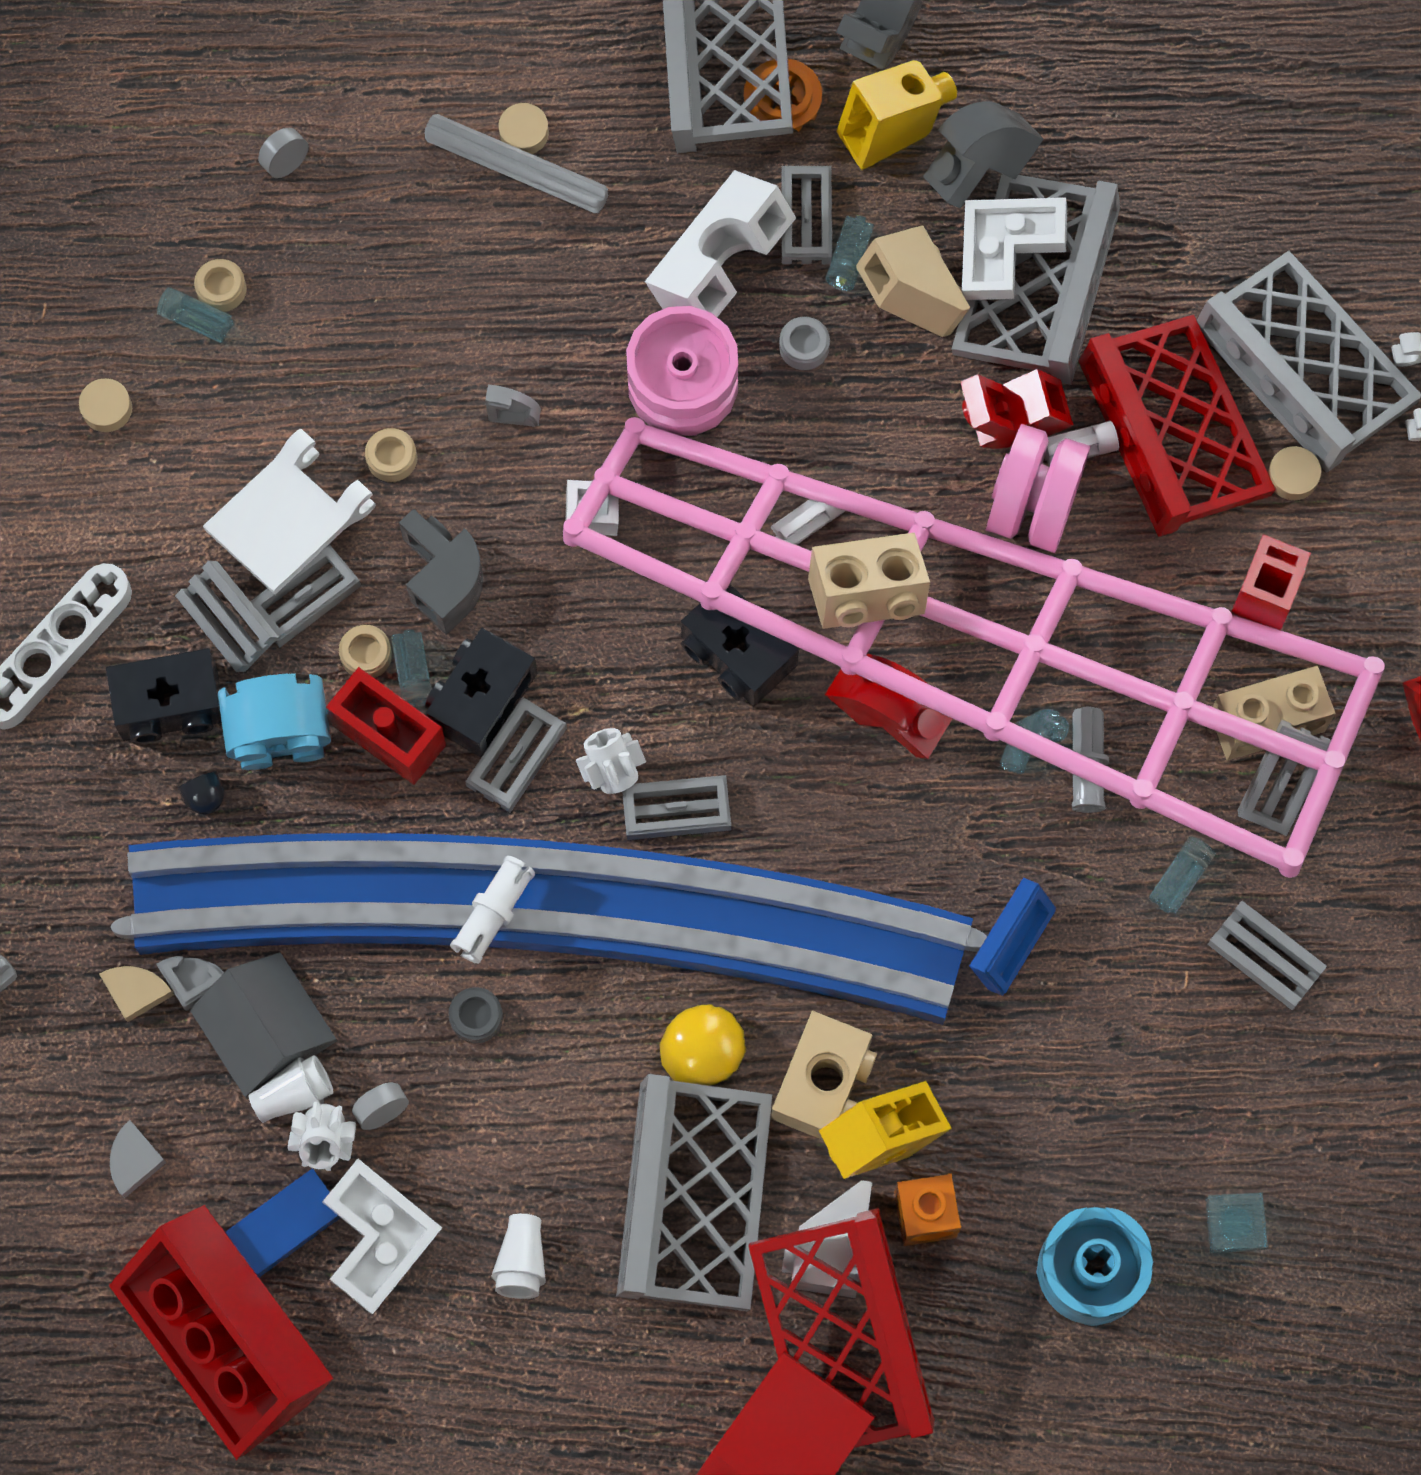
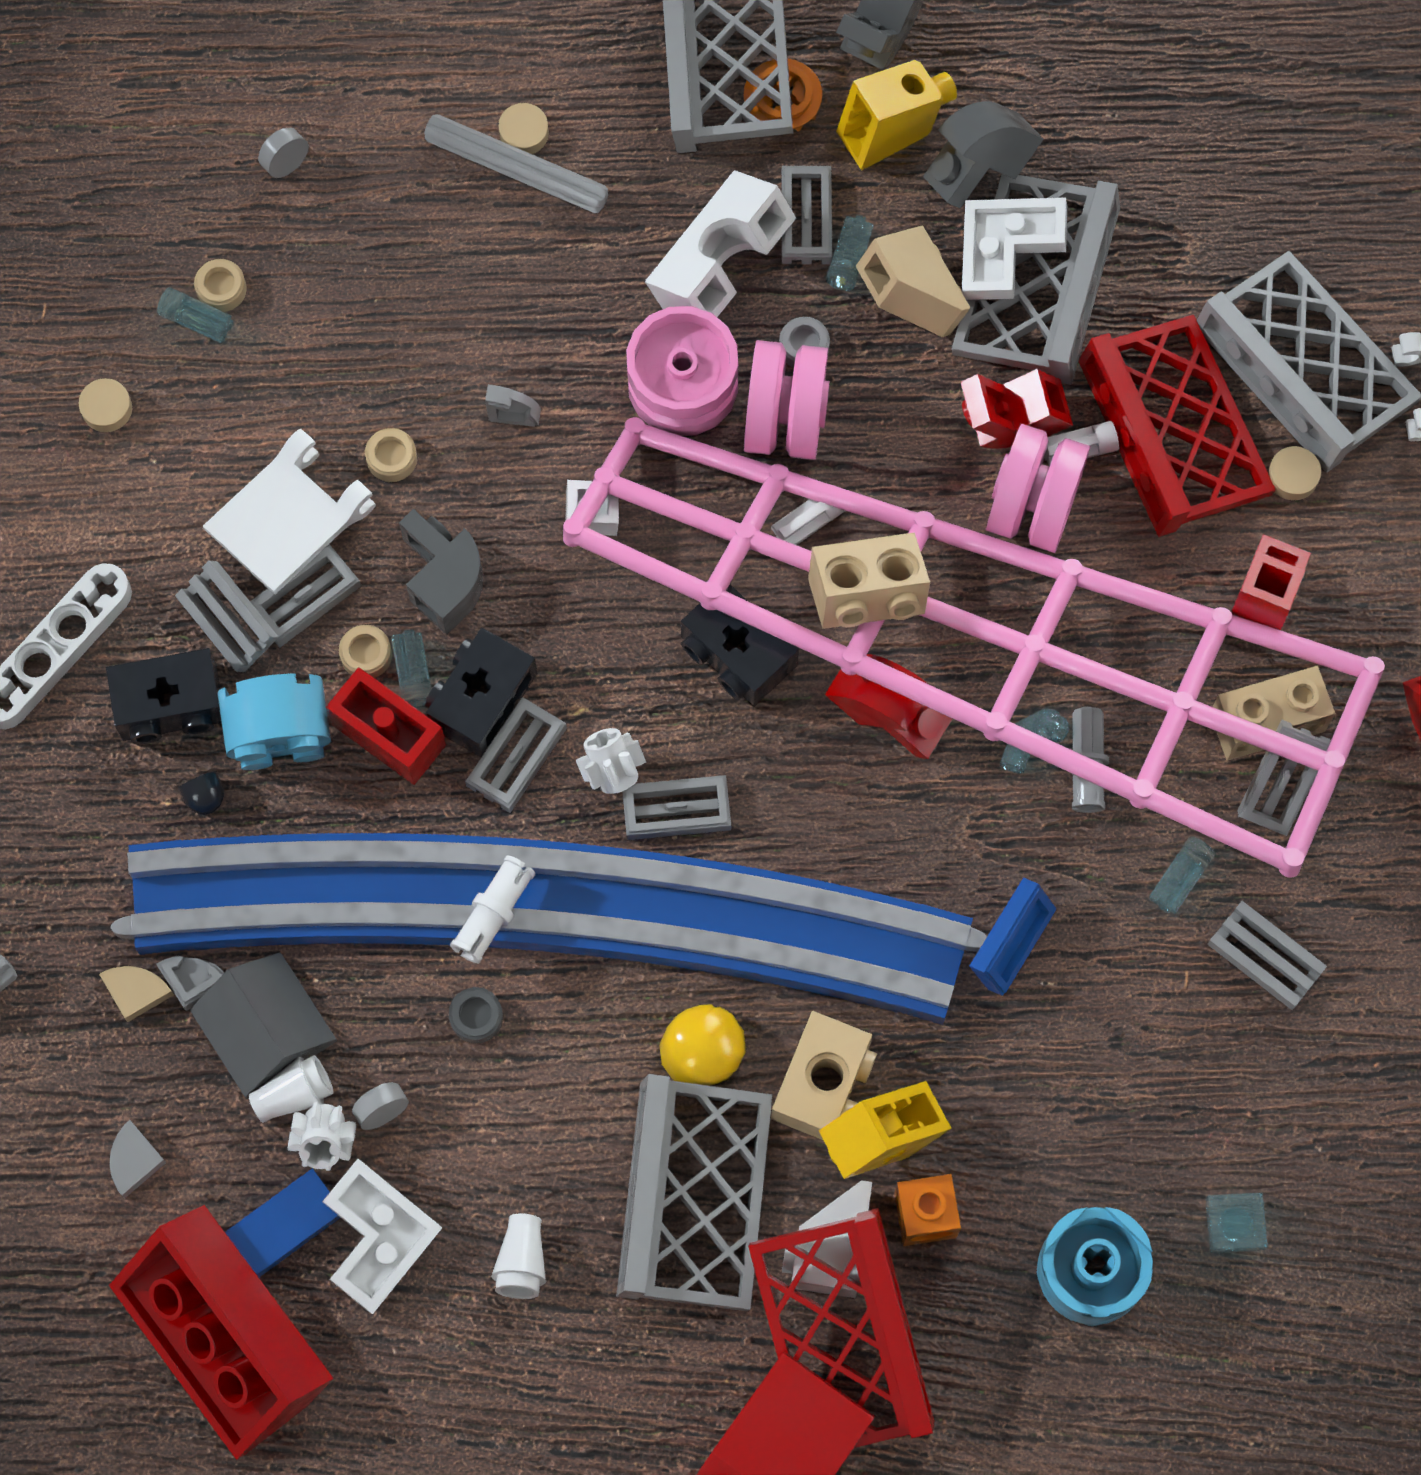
(787, 400): none -> bright pink wheel

